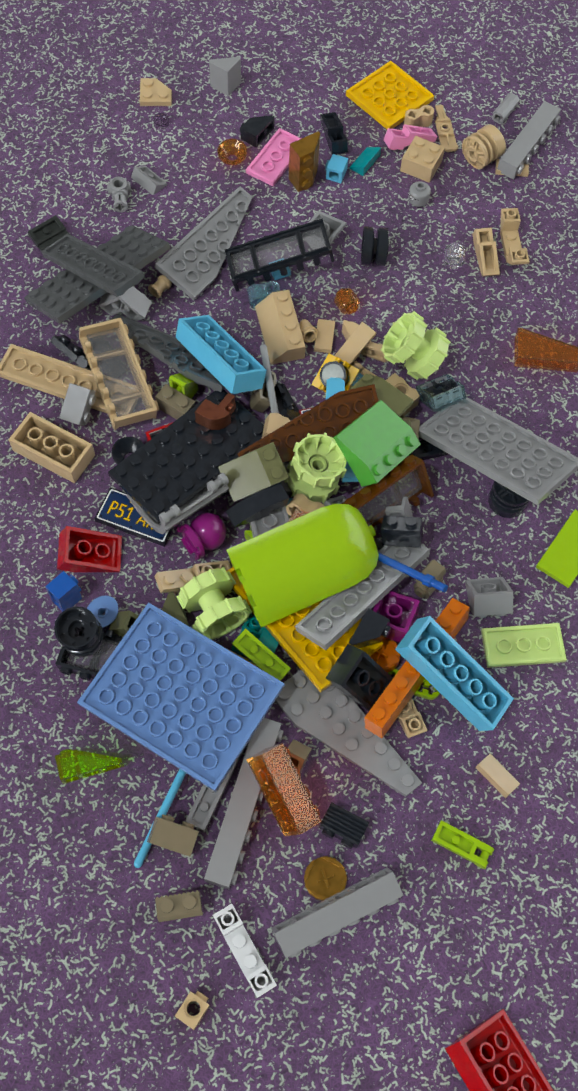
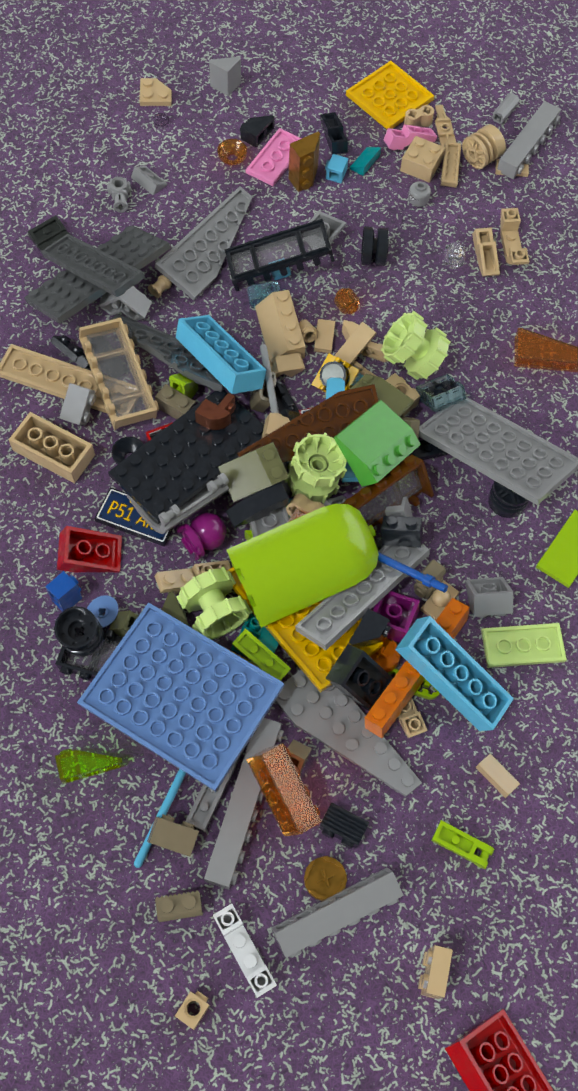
(287, 364): none -> tan slope
(436, 973): none -> tan piece
(438, 601): none -> tan tile
(450, 165): none -> tan plate

